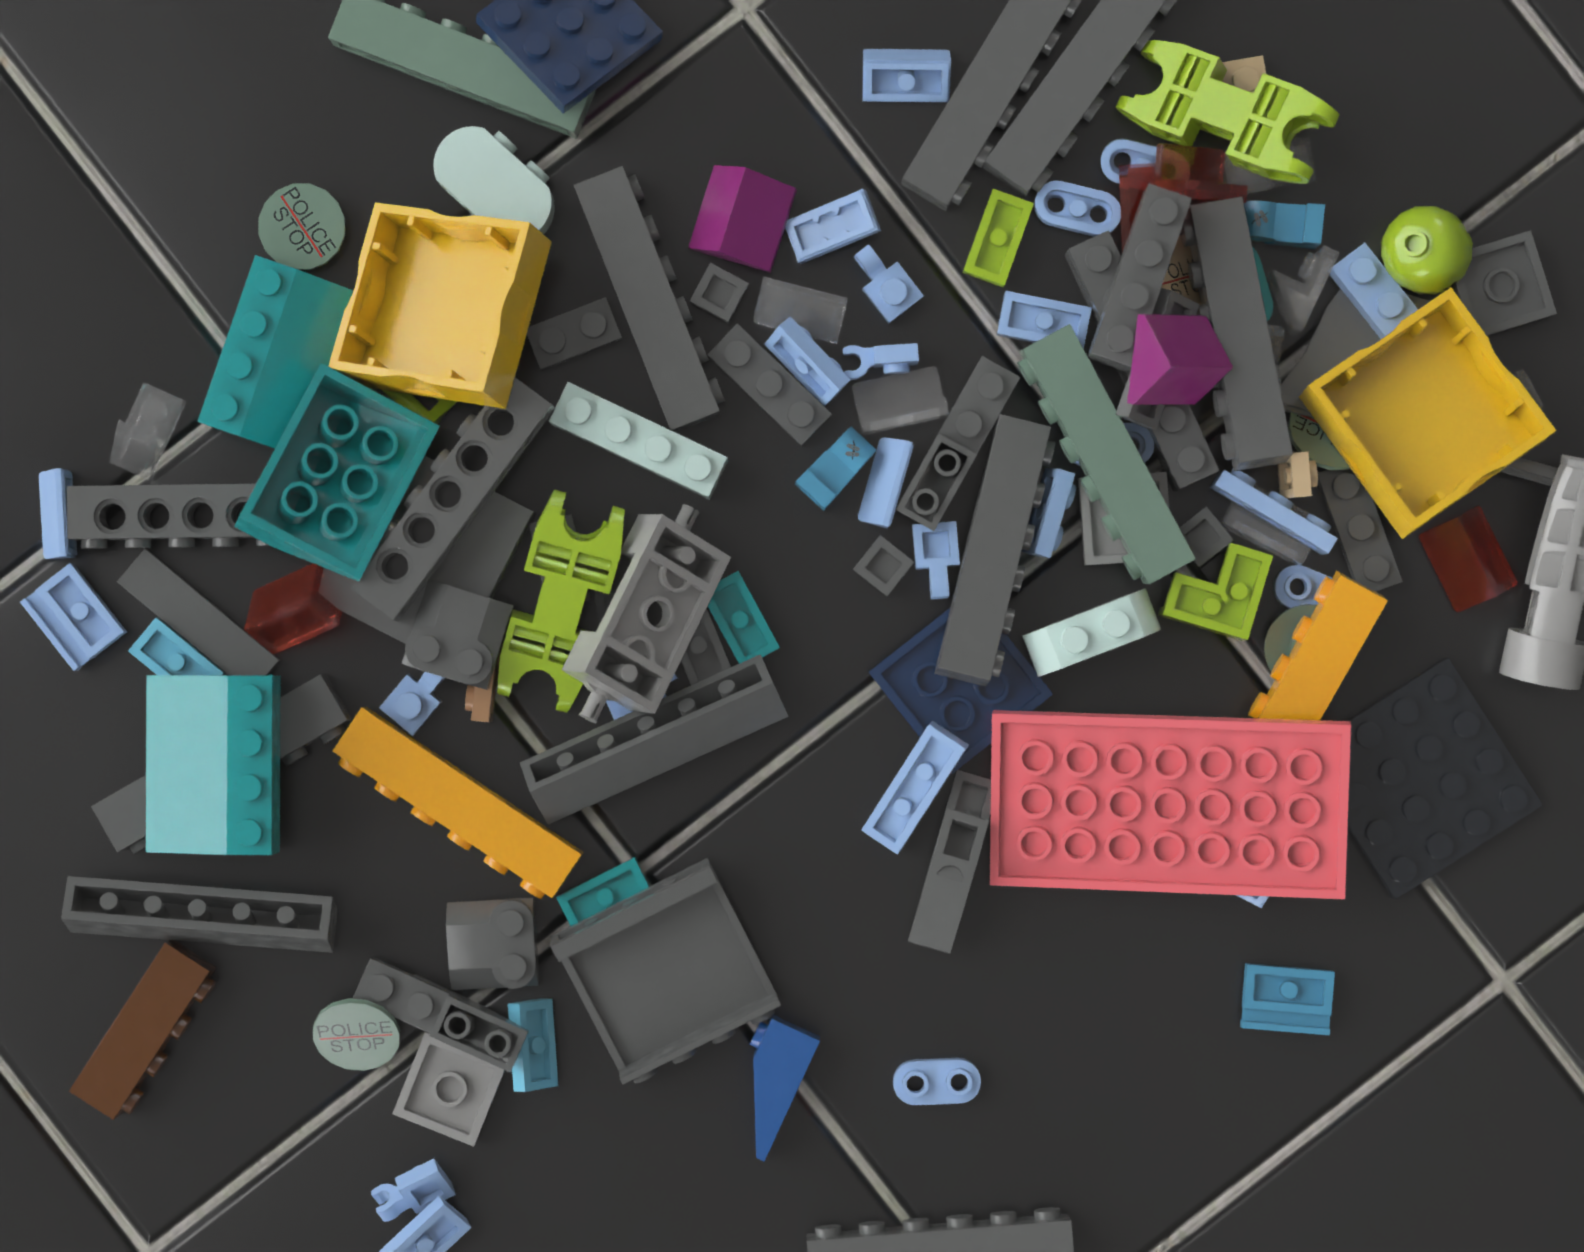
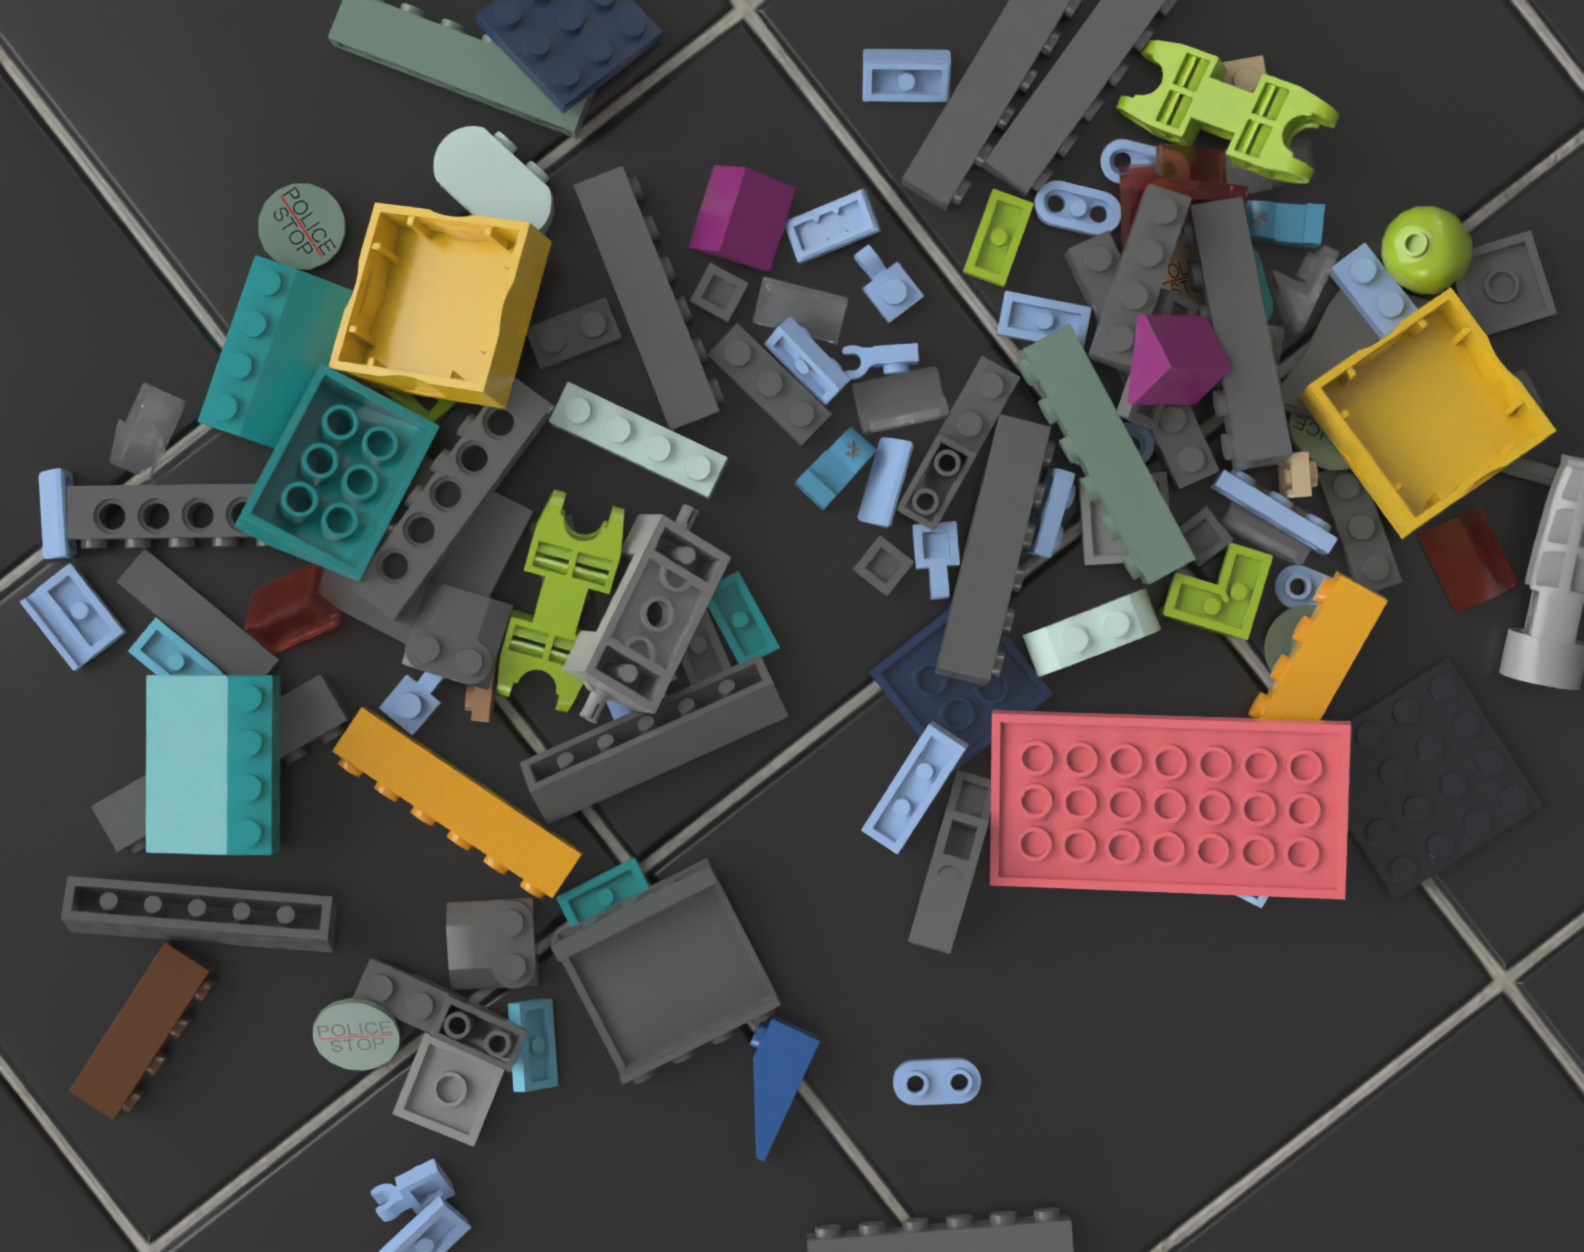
(1287, 999): dark azure plate -> none

